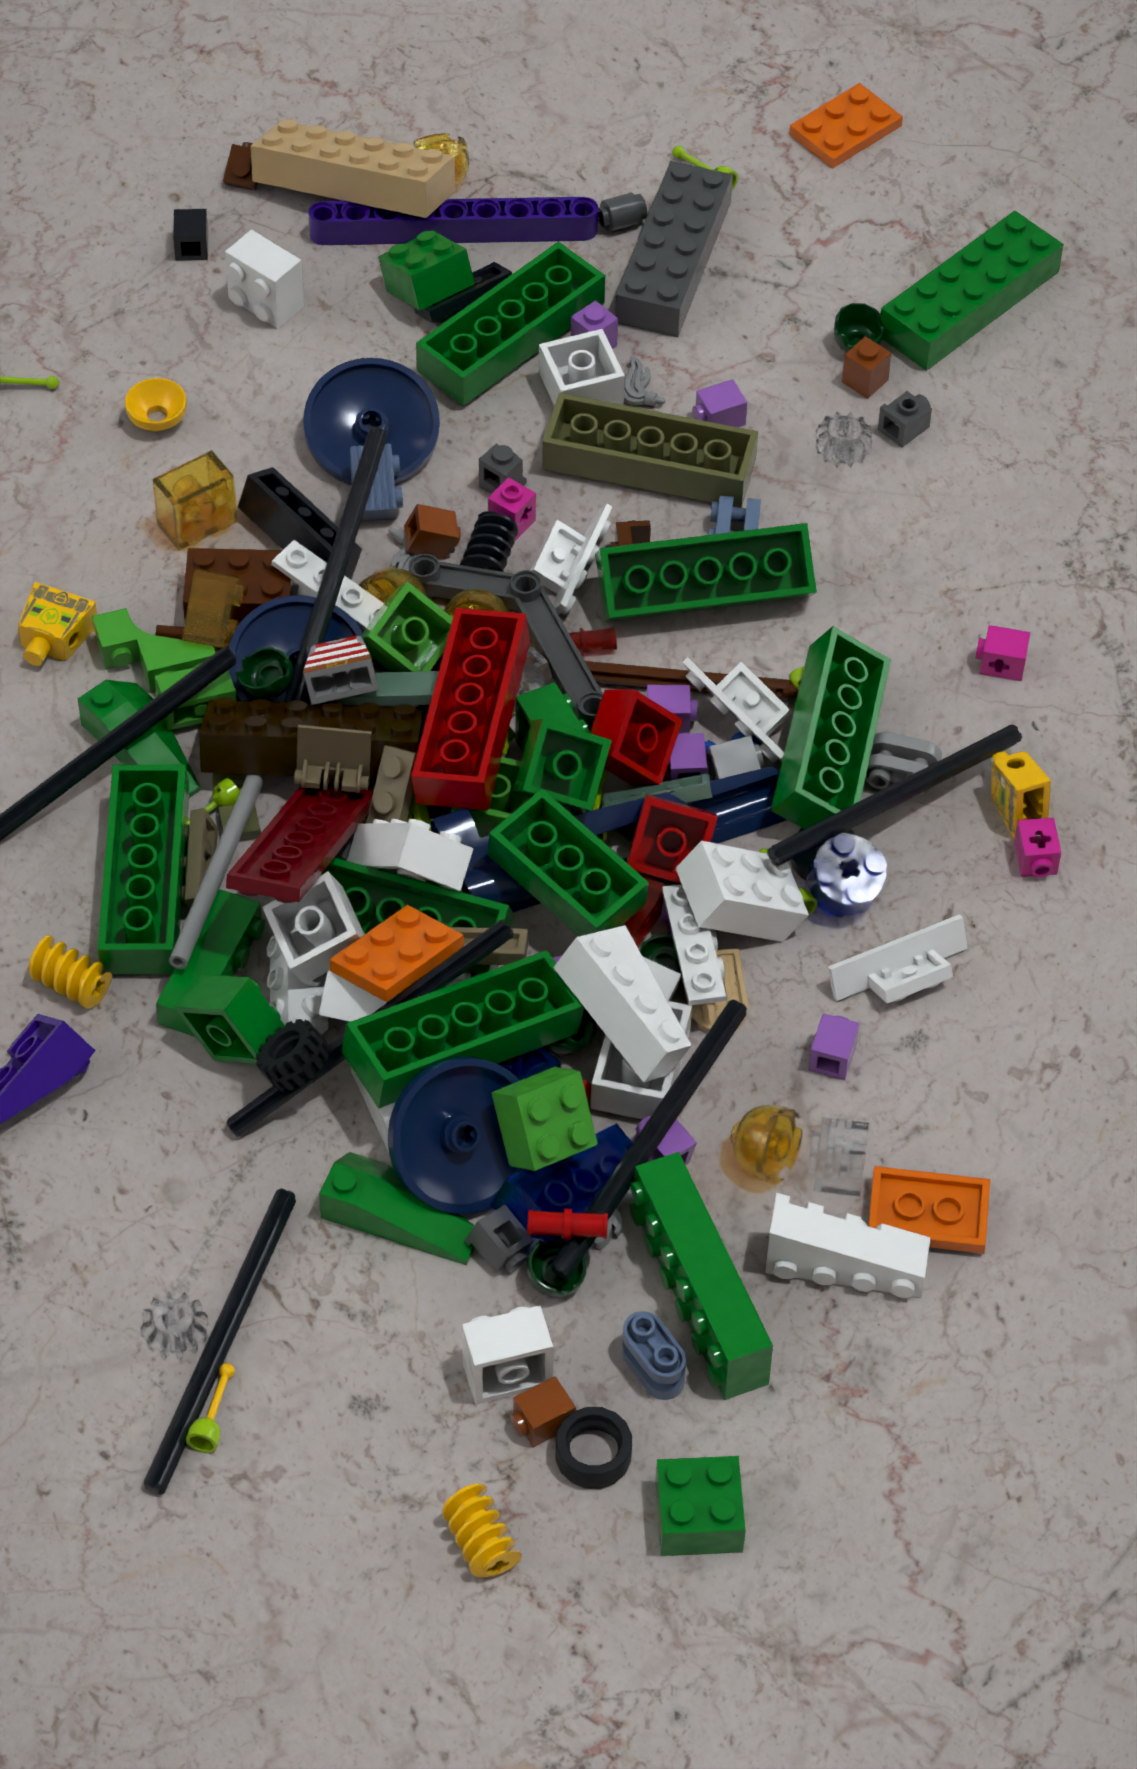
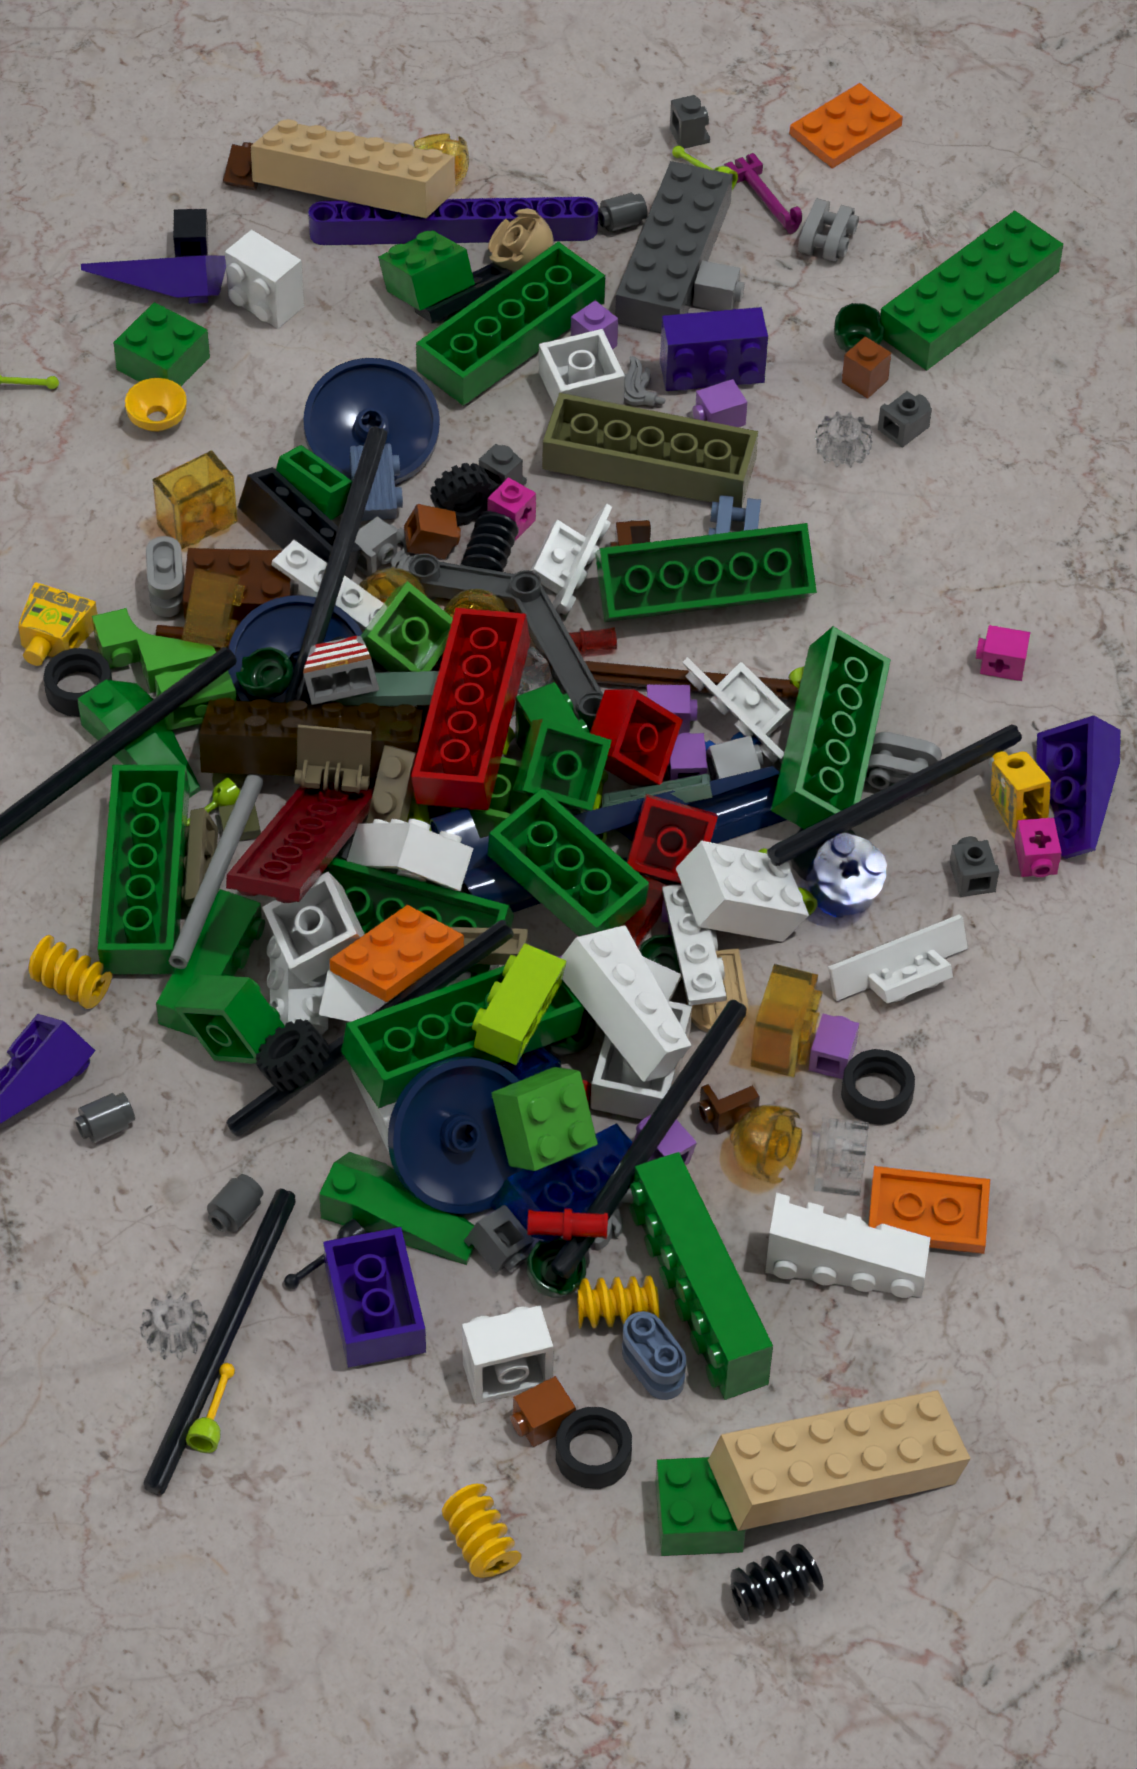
(69, 662): none -> black tyre
(104, 1117): none -> dark grey brick
(161, 346): none -> green brick
(165, 576): none -> light grey brick
(177, 276): none -> dark purple wedge
(234, 1203): none -> dark grey brick
(315, 480): none -> green brick
(349, 1229): none -> black hinge
(374, 1297): none -> dark purple brick
(377, 544): none -> light grey brick
(463, 491): none -> black tyre
(518, 1003): none -> lime brick
(520, 240): none -> tan cylinder
(615, 1300): none -> yellow piece
(689, 121): none -> dark grey brick
(713, 348): none -> dark purple brick
(717, 287): none -> light grey brick
(727, 1111): none -> reddish brown bracket
(749, 171): none -> magenta hinge
(773, 1579): none -> black piece
(786, 1021): none -> clear yellow brick
(838, 1459): none -> tan brick
(841, 225): none -> light grey brick
(878, 1062): none -> black tyre
(973, 860): none -> dark grey brick
(1082, 769): none -> dark purple wedge

